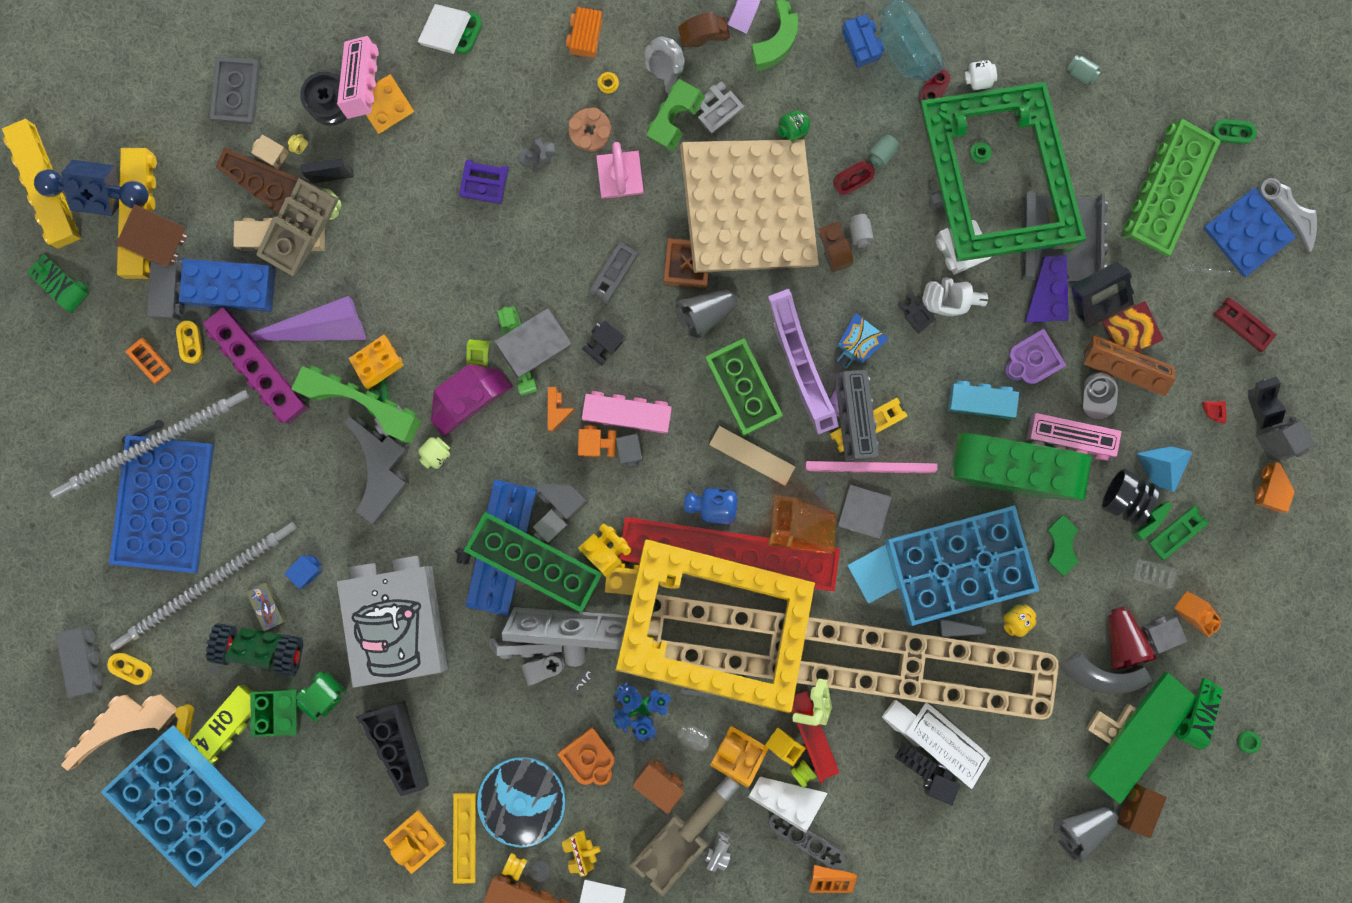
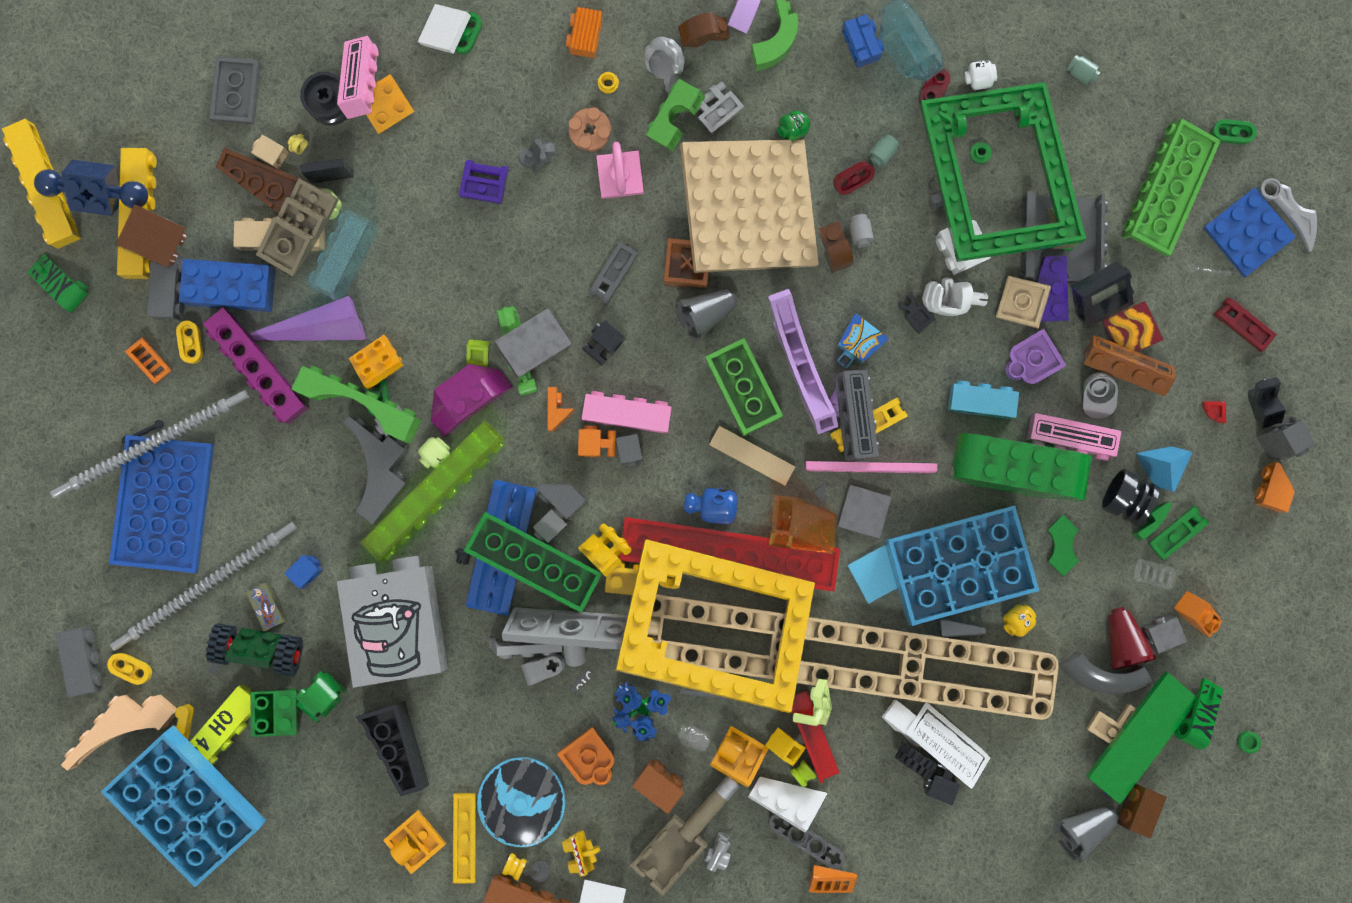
(343, 255): none -> clear light blue piece
(433, 490): none -> clear neon green brick
(1023, 302): none -> tan tile

